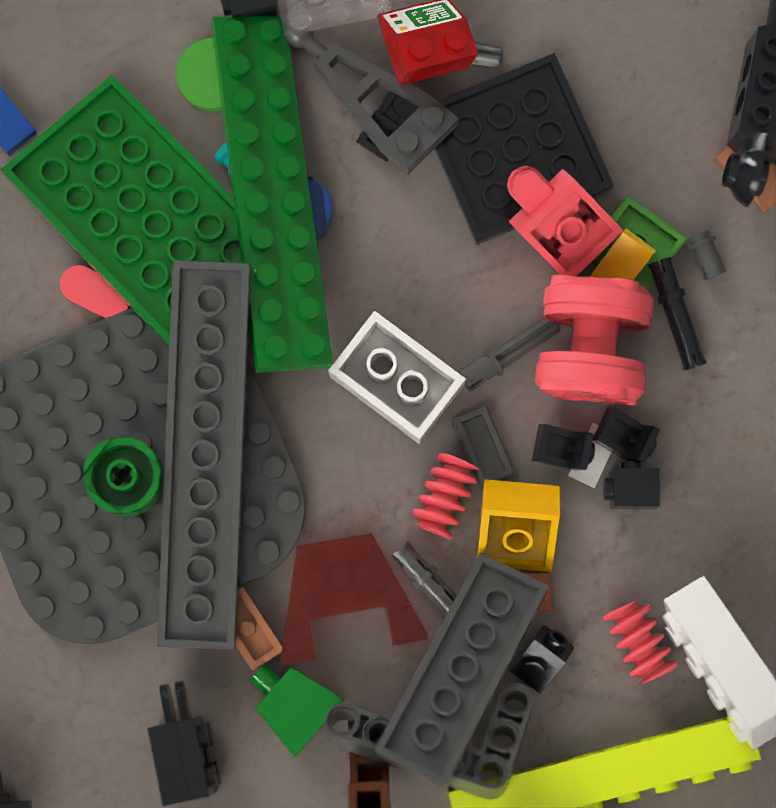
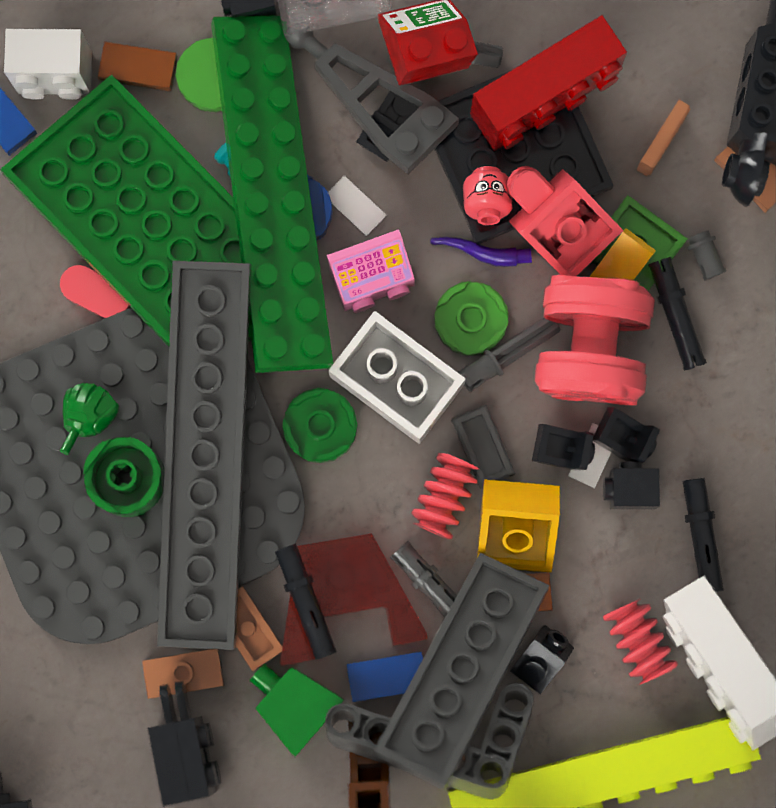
(48, 62): none -> white brick
(86, 412): none -> green piece
(138, 66): none -> dark orange tile
(197, 670): none -> nougat plate
(305, 601): none -> black pin
(320, 425): none -> green tile
(356, 205): none -> white sticker
(371, 271): none -> bright pink slope
(382, 676): none -> blue tile
(471, 318): none -> bright green tile
(487, 195): none -> coral head
(494, 256): none -> dark purple animal
(548, 84): none -> red brick
(663, 138): none -> nougat tile
(702, 532): none -> black pin

